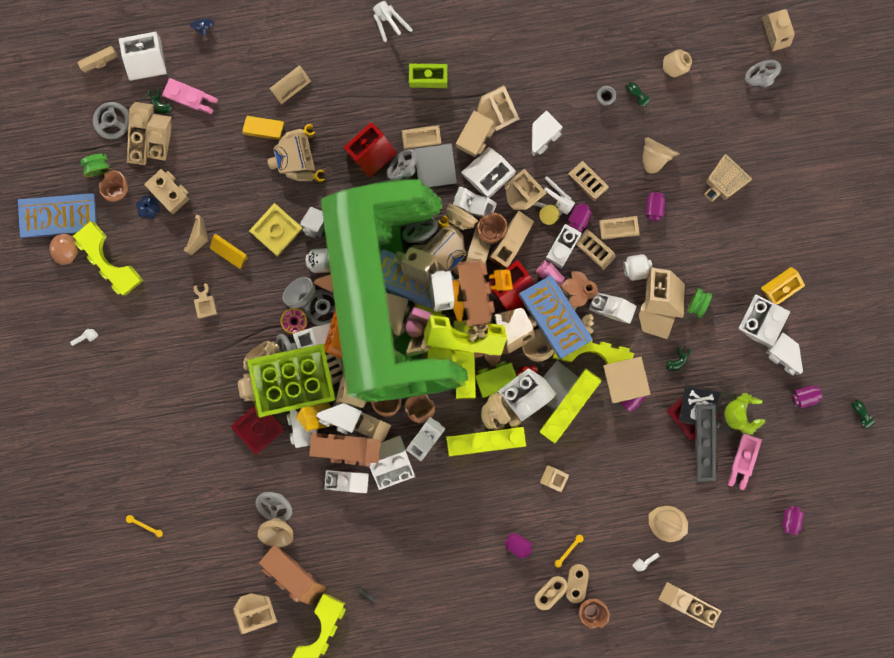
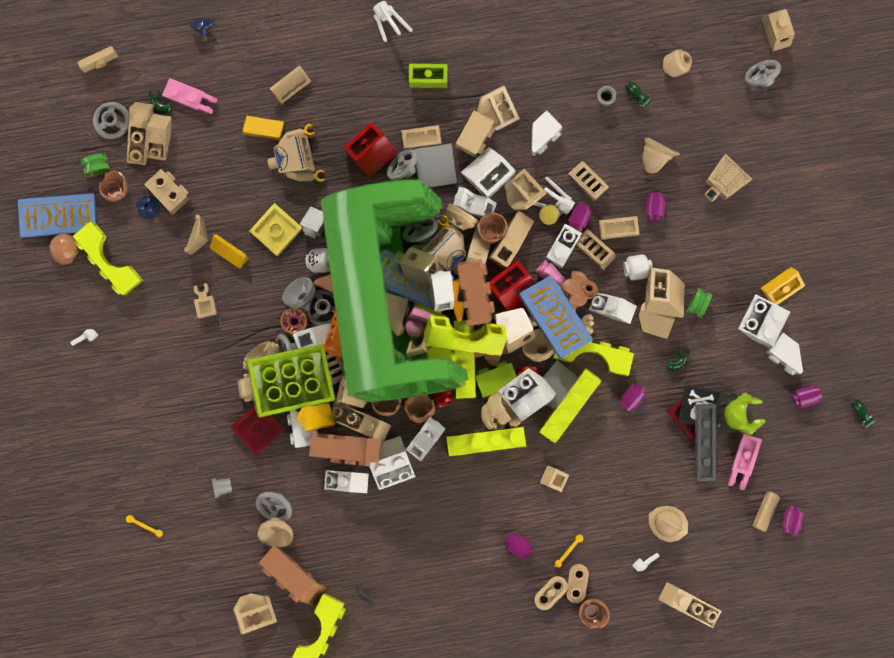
(142, 56): white slope -> none
(221, 487): none -> light grey piece
(342, 416): white slope -> none
(442, 397): none -> red plant
(478, 330): tan plant -> none
(502, 280): light orange tile -> none
(626, 380): tan tile -> none
(766, 511): none -> tan slope

